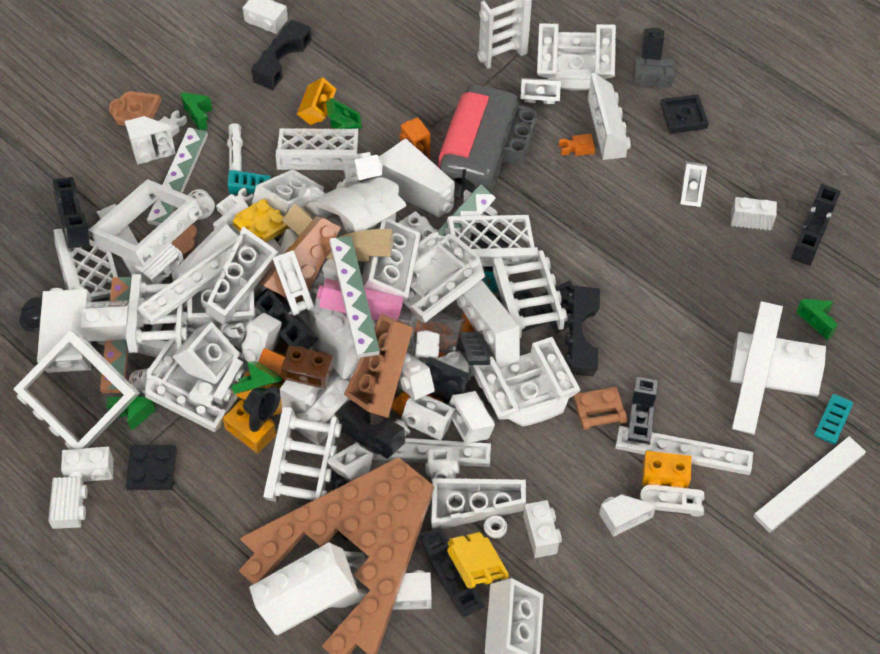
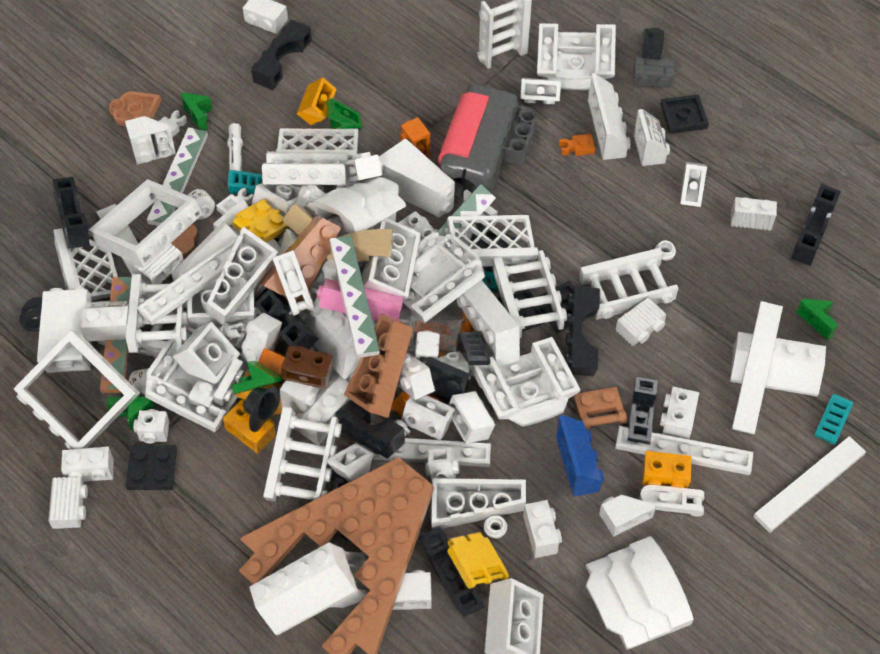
(152, 426): none -> white brick
(305, 168): none -> white fence
(578, 456): none -> blue slope
(622, 266): none -> white fence
(638, 593): none -> white slope
(641, 322): none -> white brick
(650, 140): none -> white slope
(669, 248): none -> white plate
(680, 412): none -> white brick

